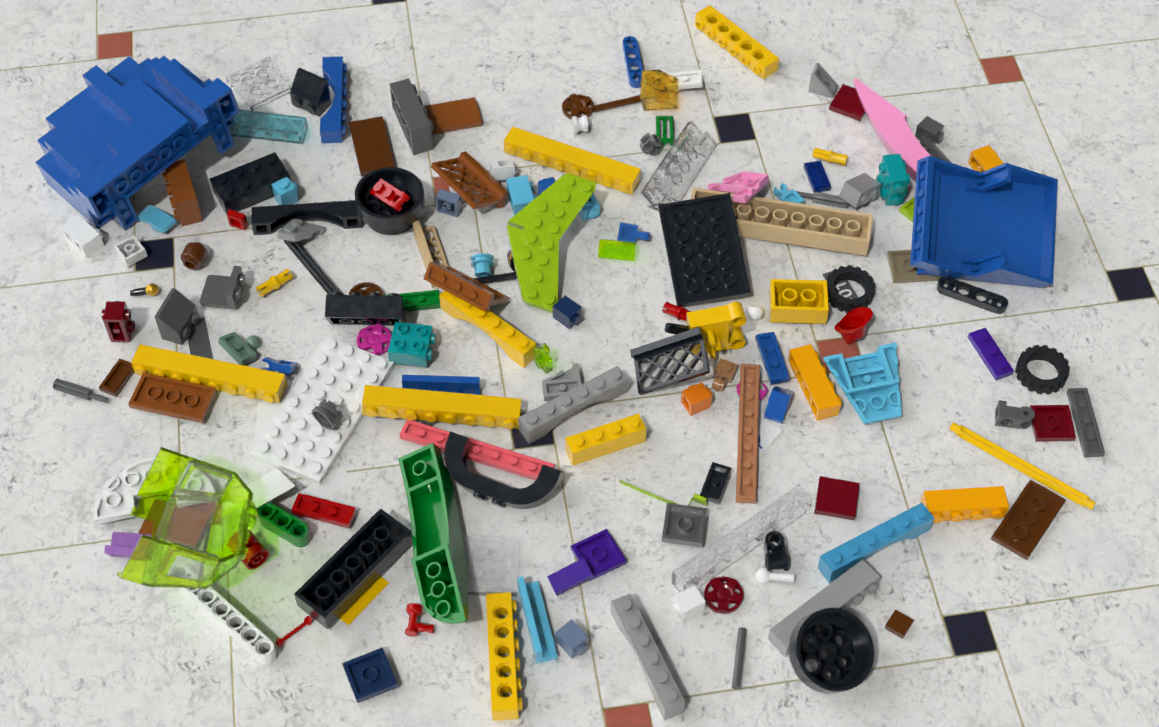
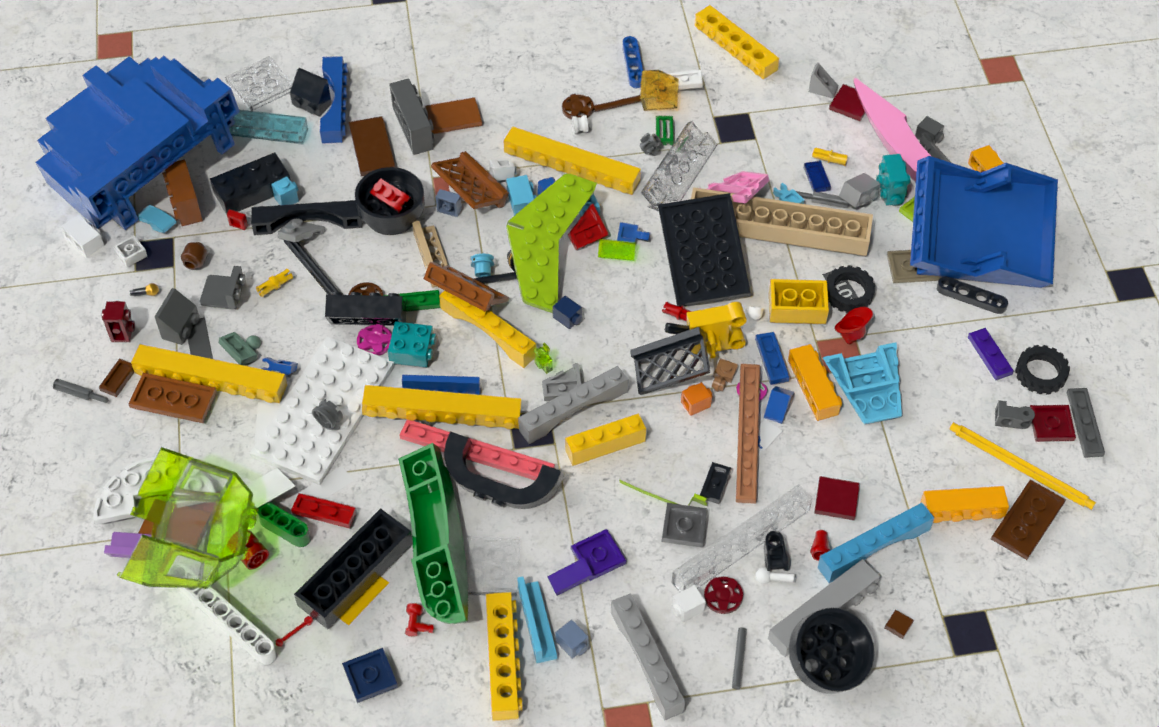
(587, 229): none -> red wing
(820, 544): none -> red cone

